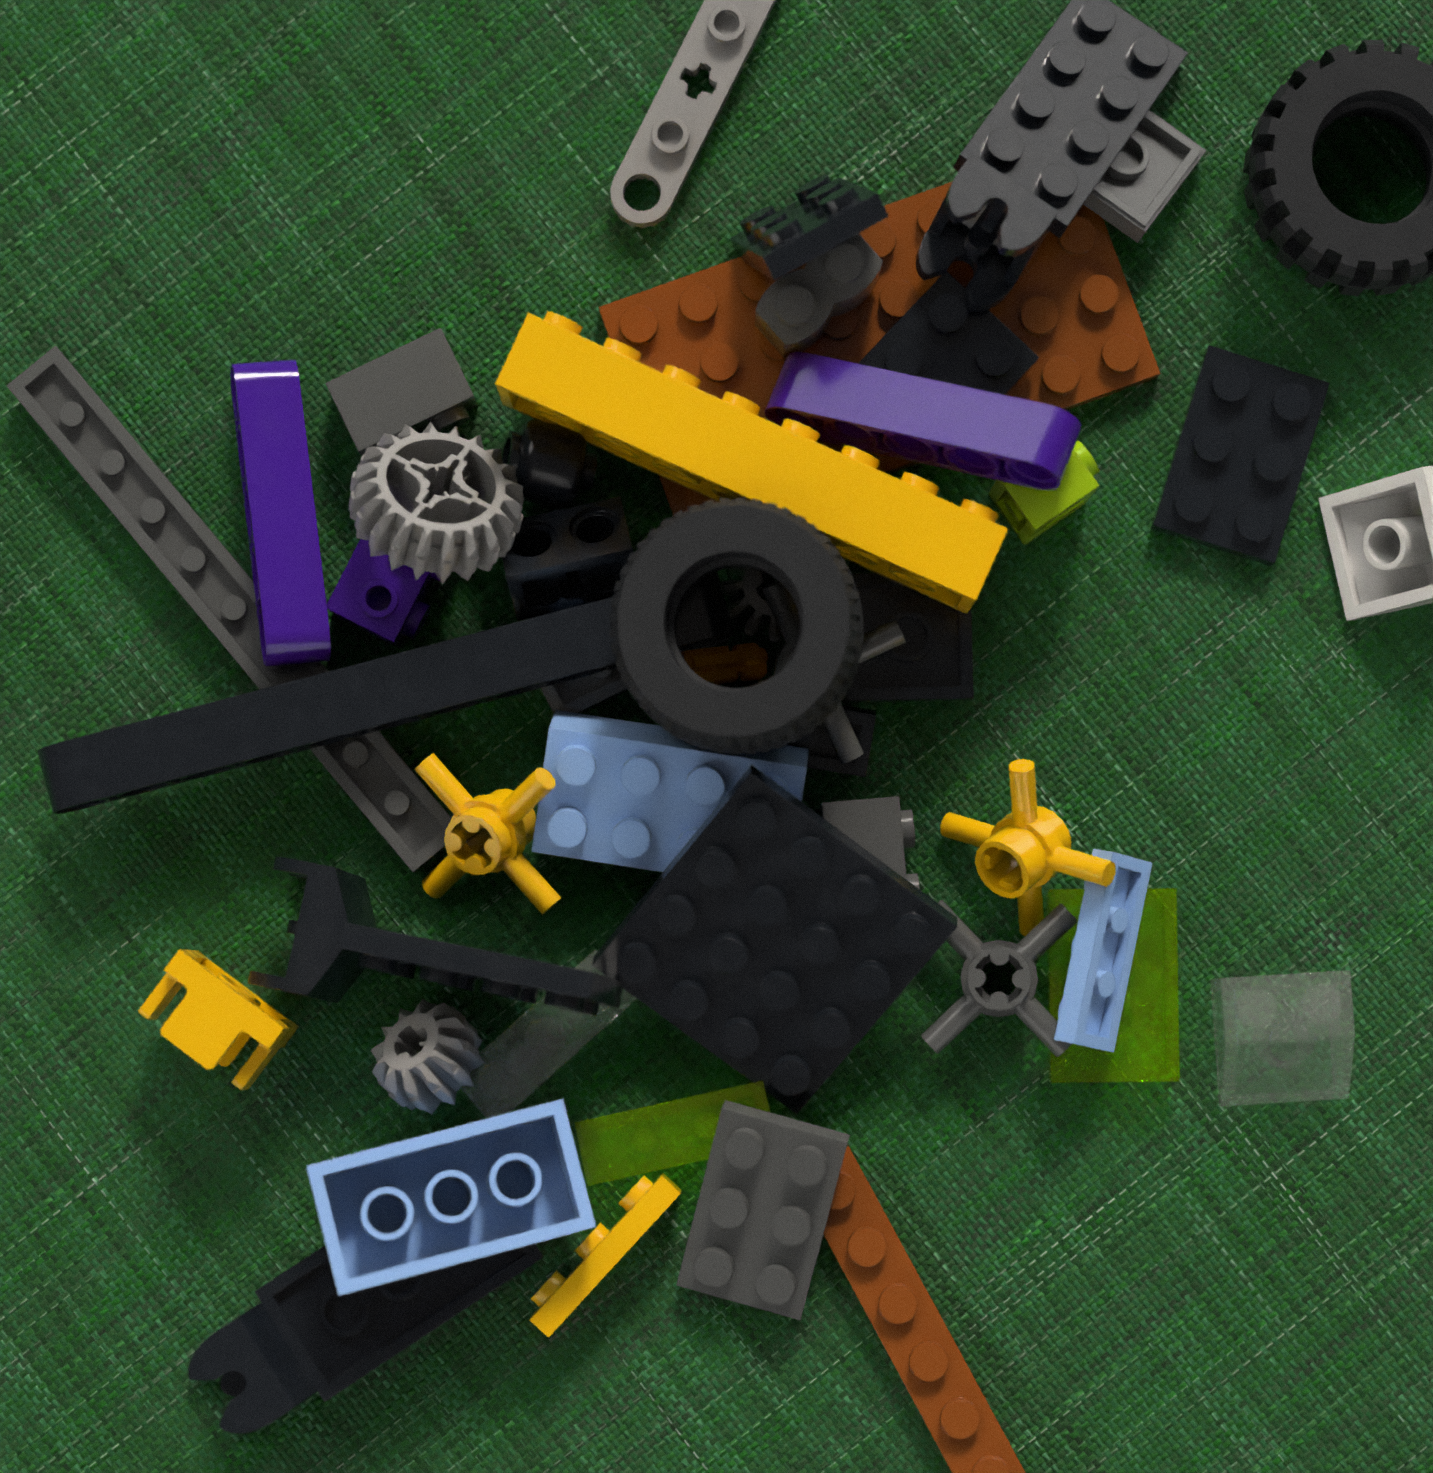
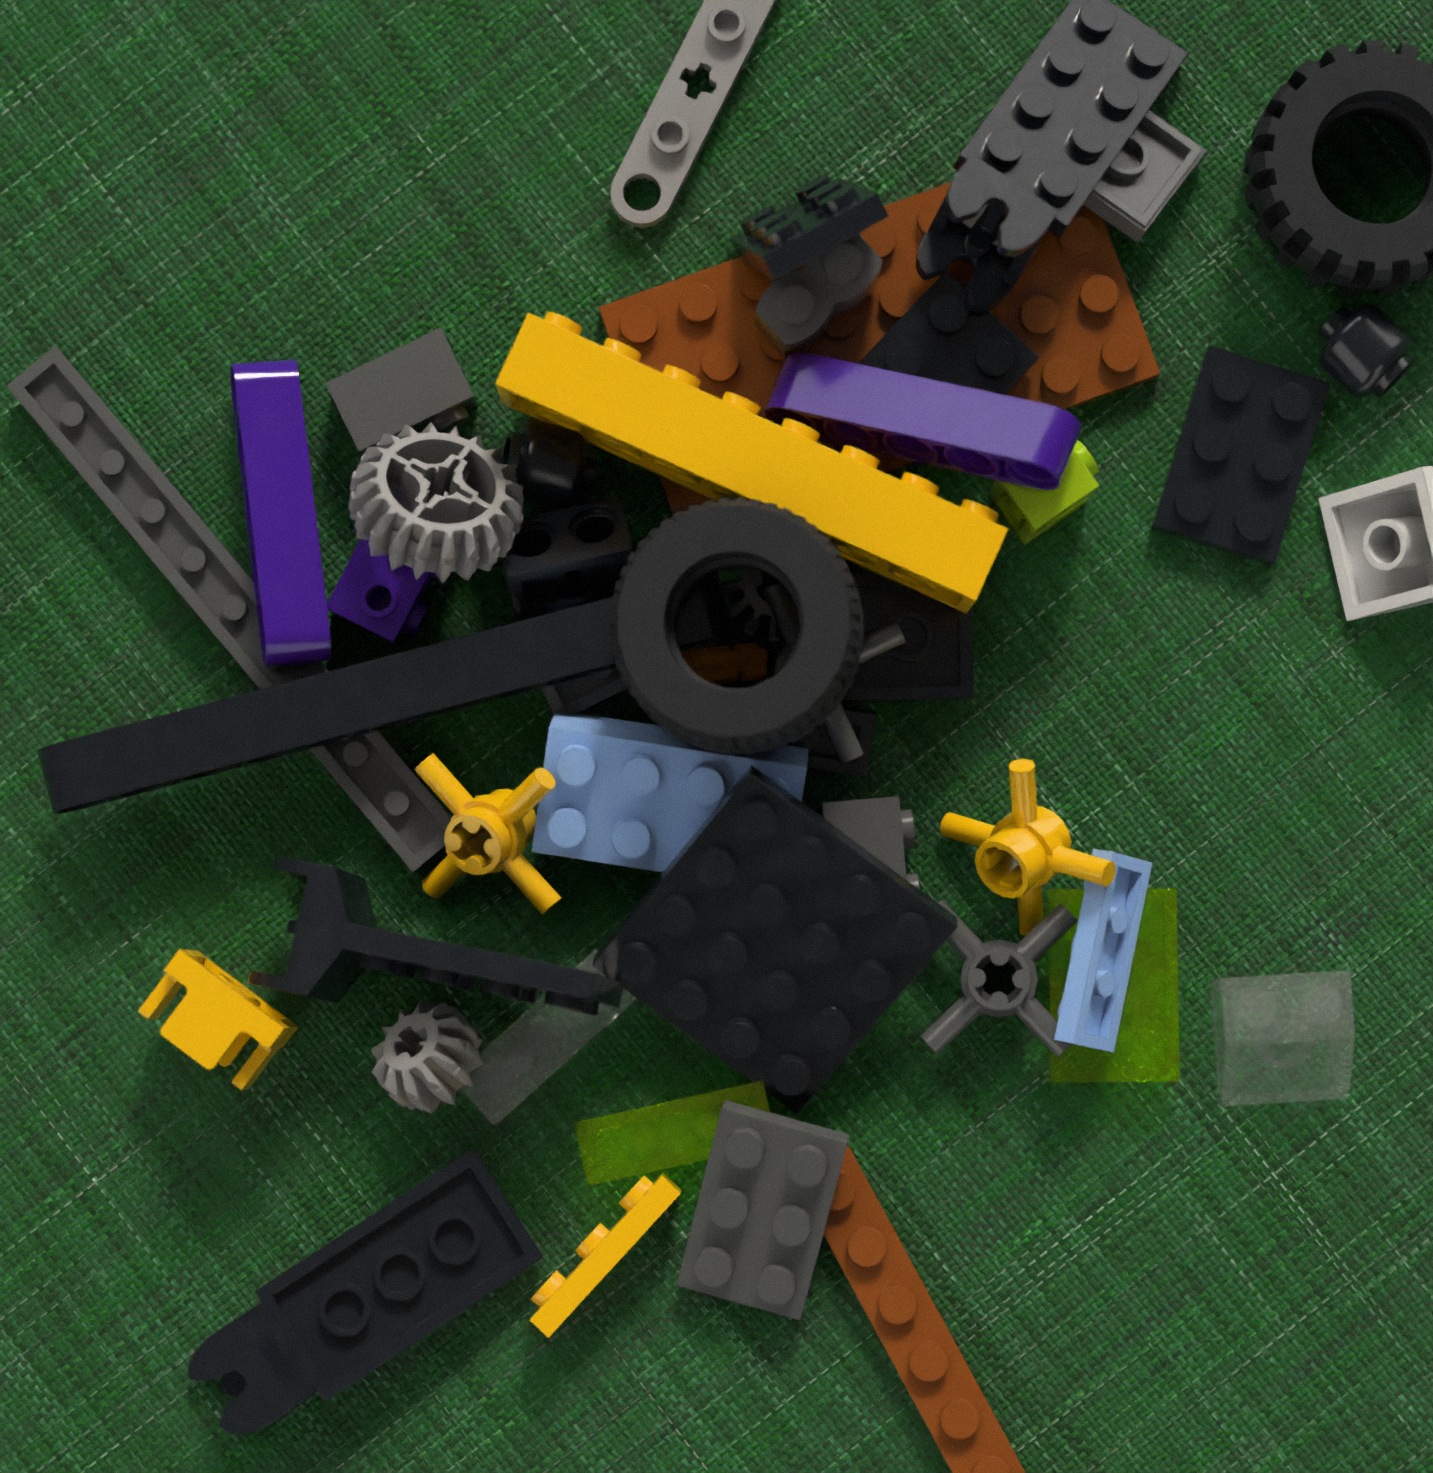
(450, 1197): light blue brick -> none
(1364, 350): none -> black head

